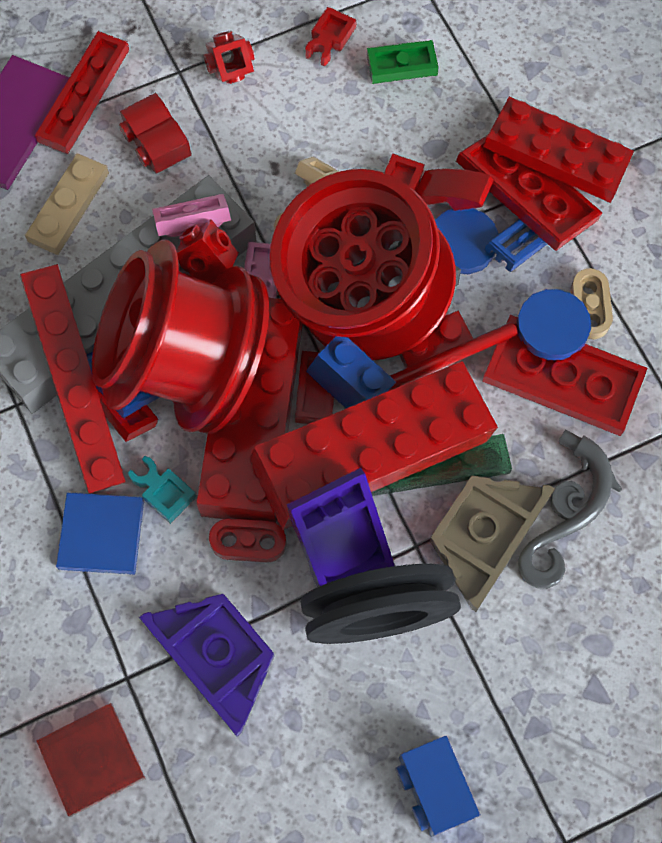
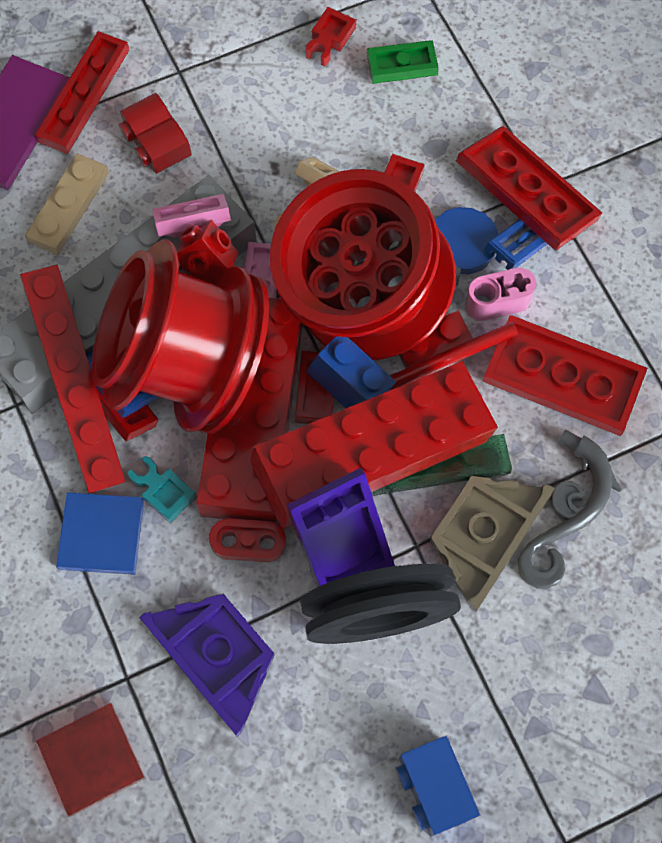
(239, 63): red brick -> none
(455, 186): red slope -> none
(508, 291): none -> bright pink beam
(553, 324): blue tile -> none
(559, 149): red plate -> none
(598, 303): tan plate -> none

